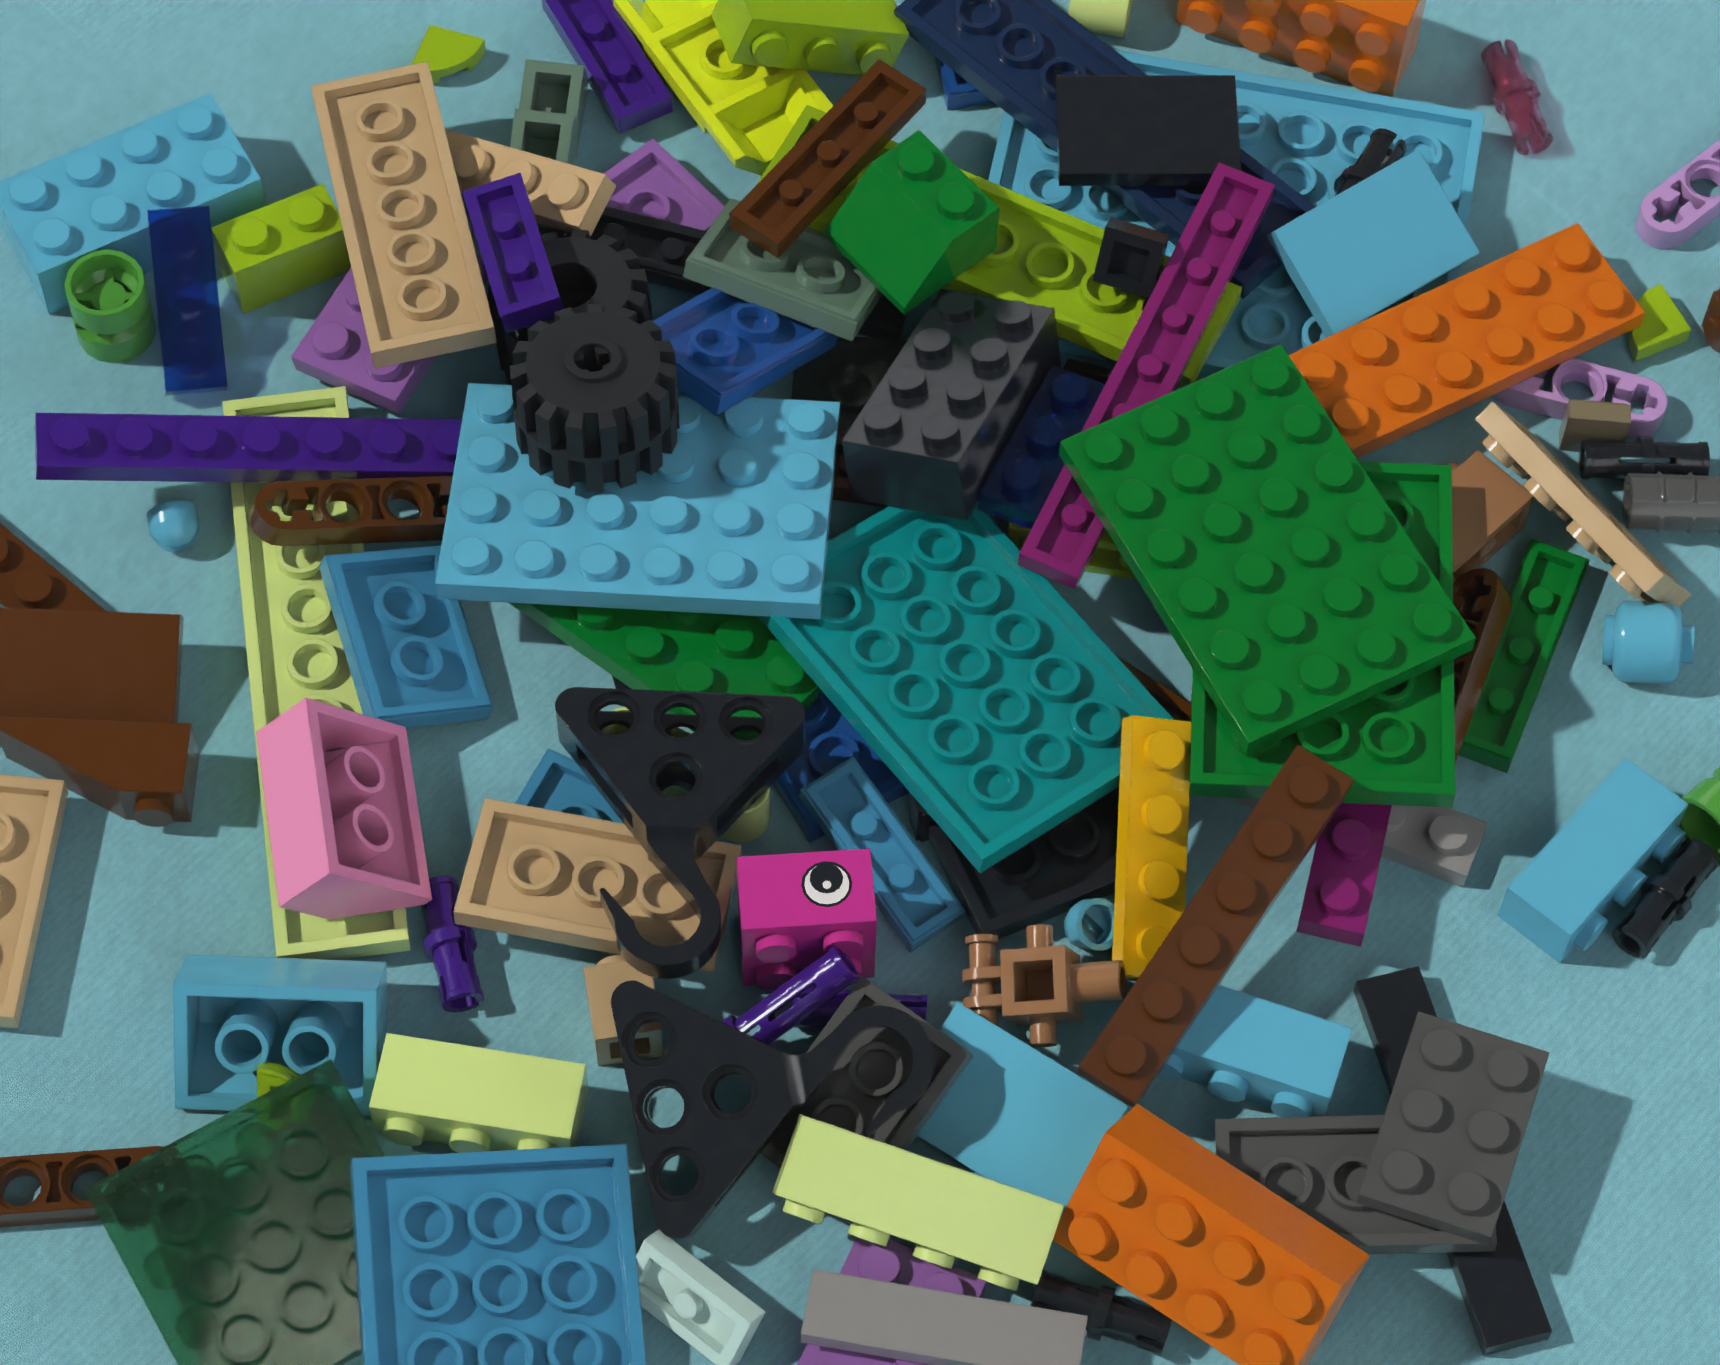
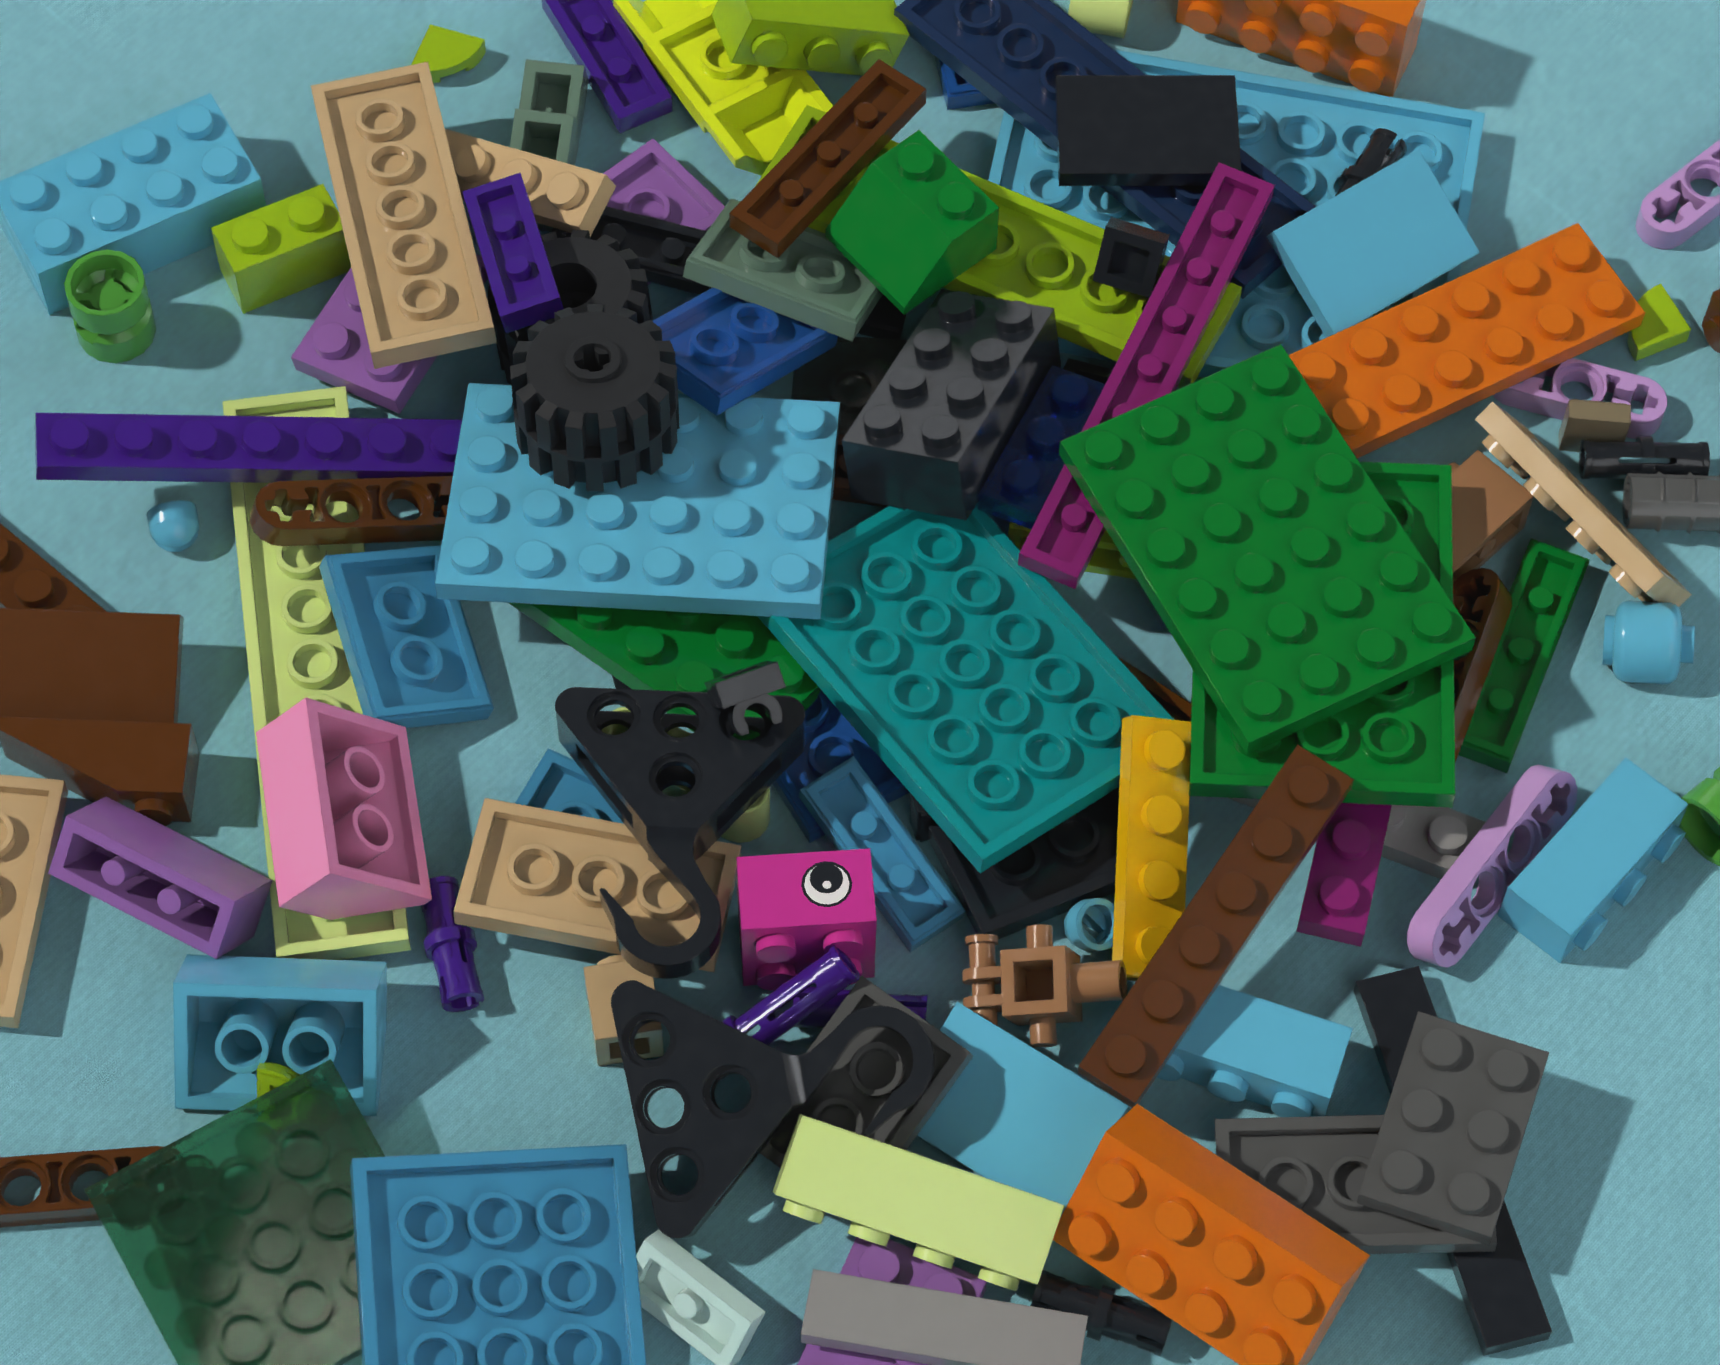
(160, 877): none -> medium lavender brick
(187, 300): clear blue plate -> none
(475, 1097): yellowish green brick -> none
(745, 688): none -> black tile
(1448, 918): none -> lavender beam
(1516, 97): clear pink pin -> none
(1665, 898): black pin -> none

